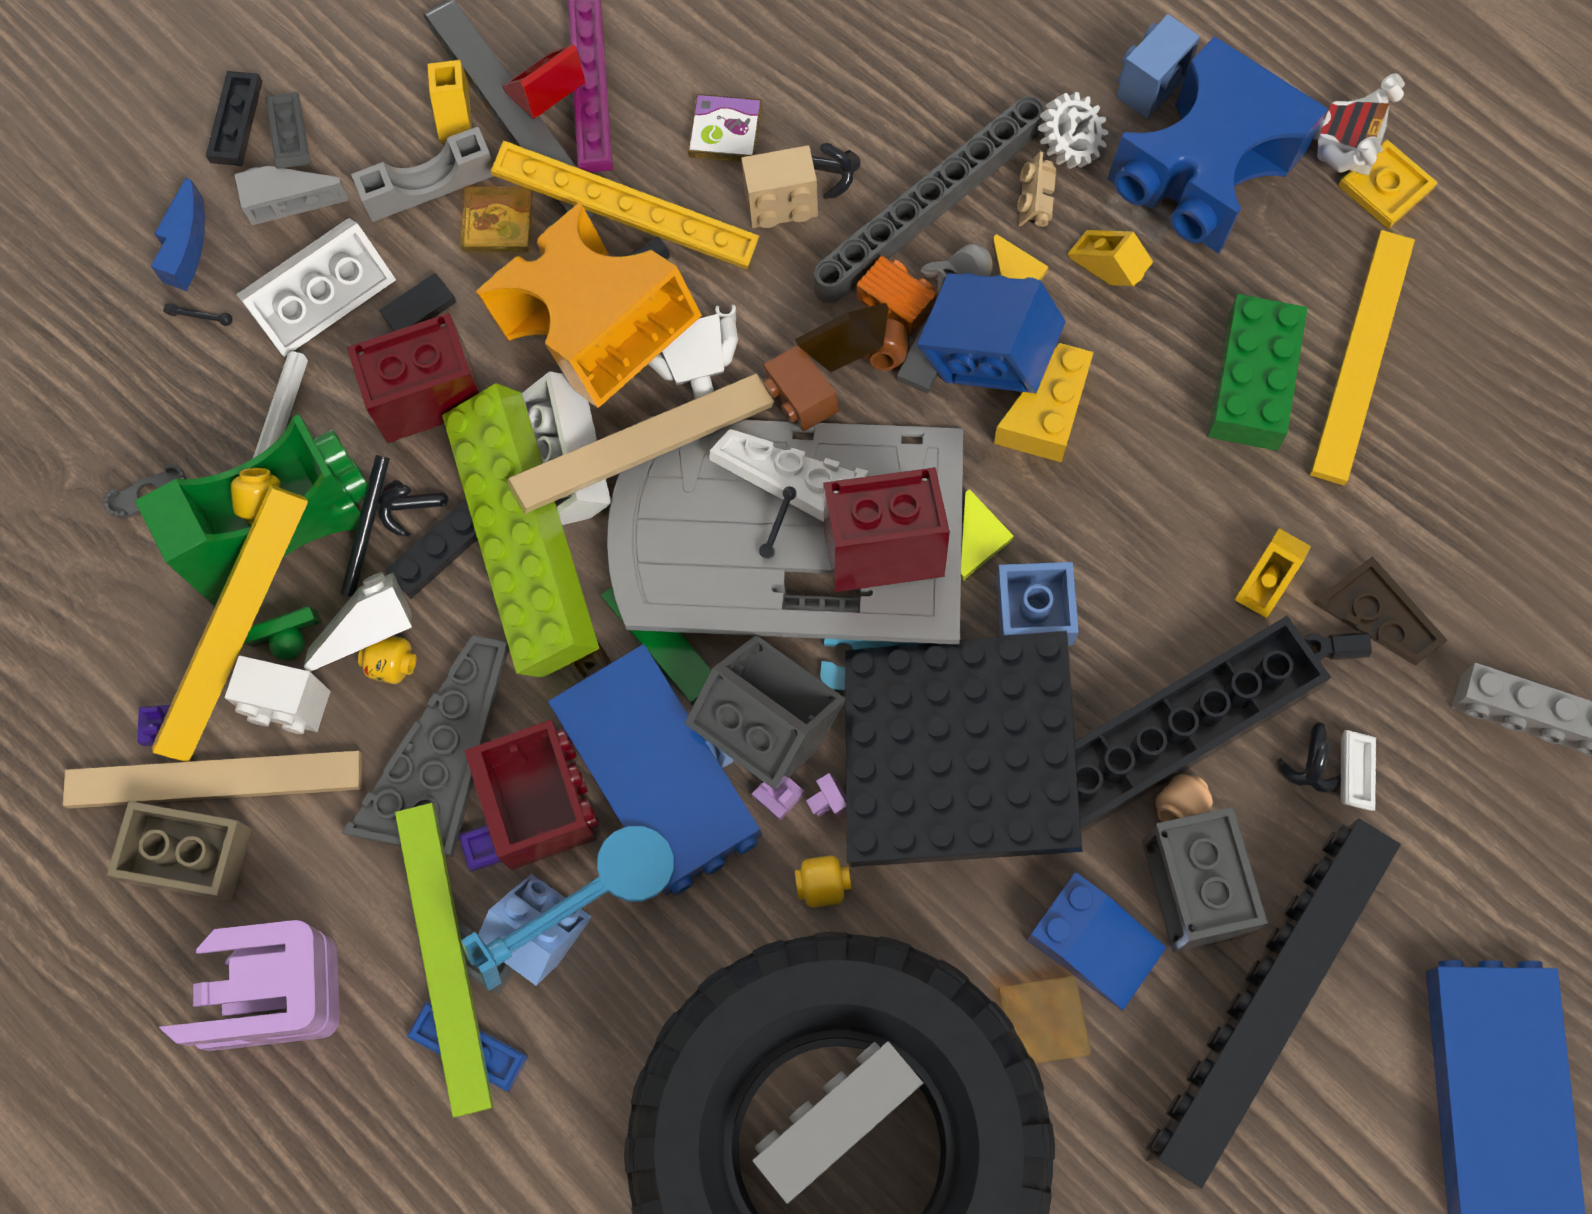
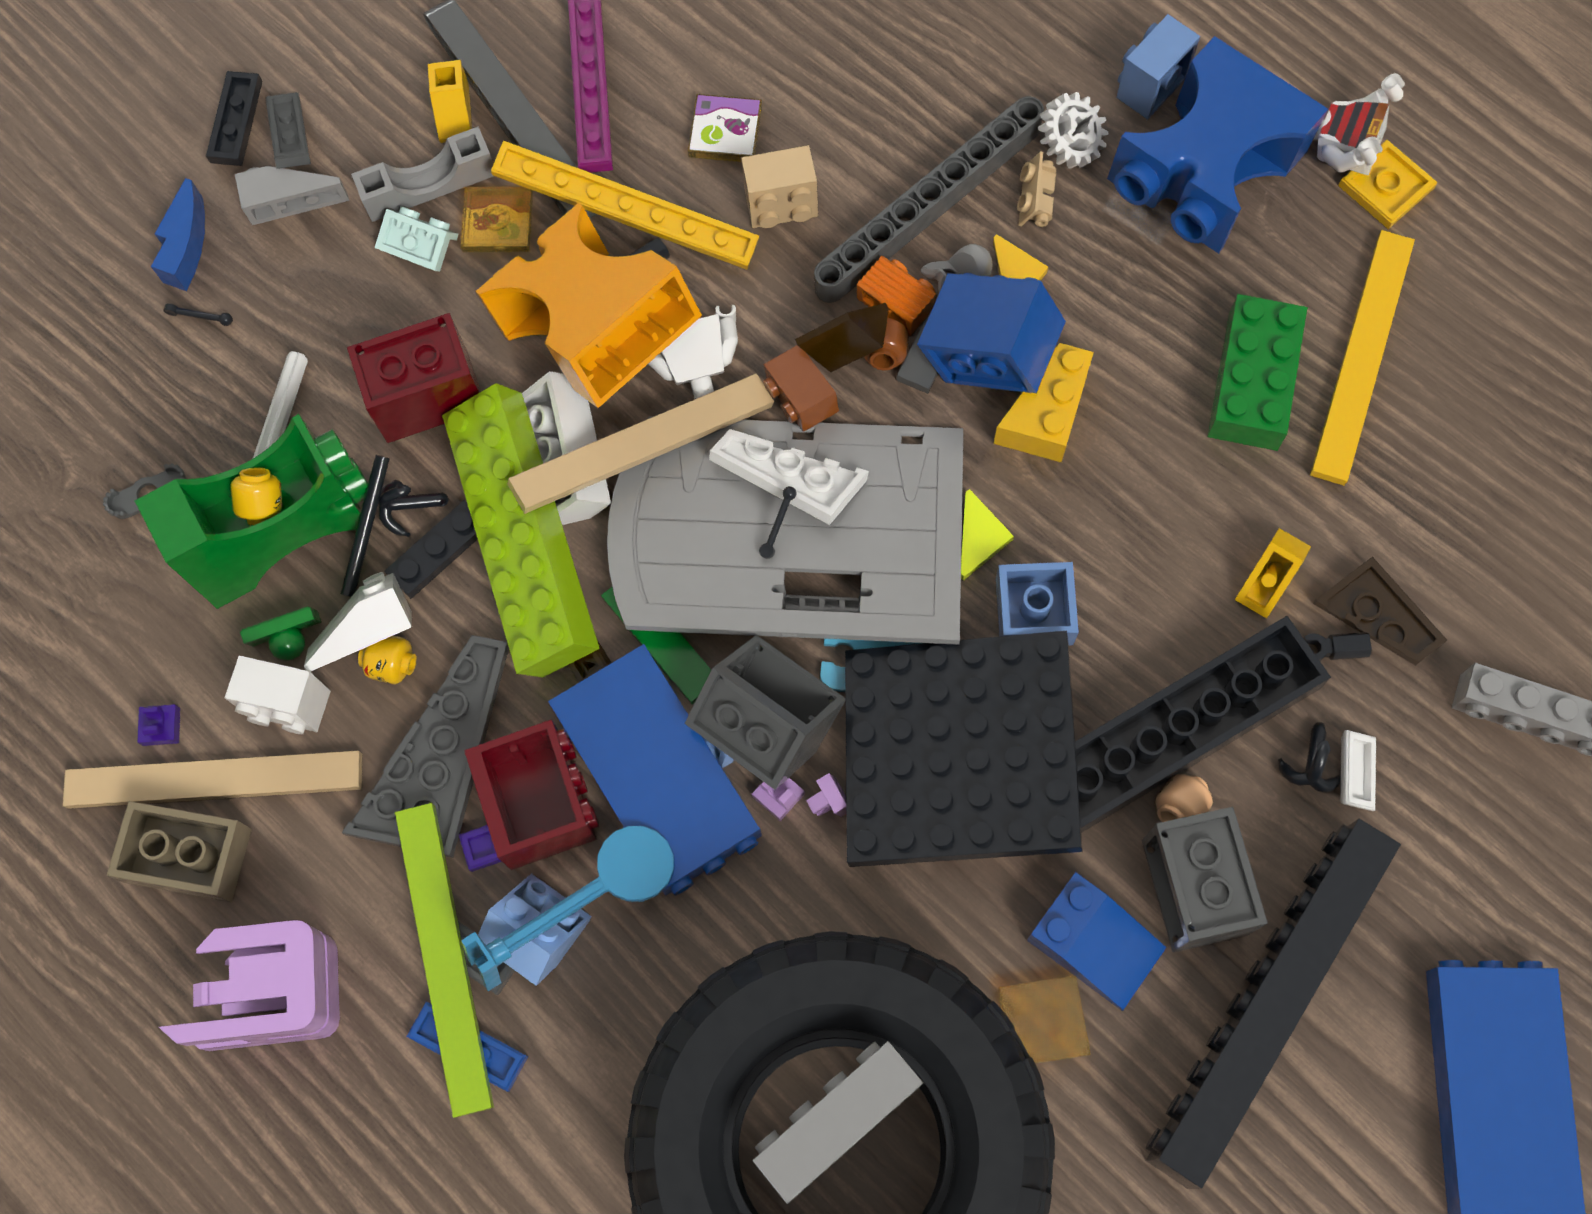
(229, 623): yellow tile -> none
(316, 286): white slope -> none
(414, 239): none -> light aqua bracket
(418, 303): black tile -> none
(547, 81): red slope -> none
(822, 881): yellow head -> none
(842, 164): black piece -> none
(885, 529): dark red container -> none
(1112, 256): yellow slope -> none

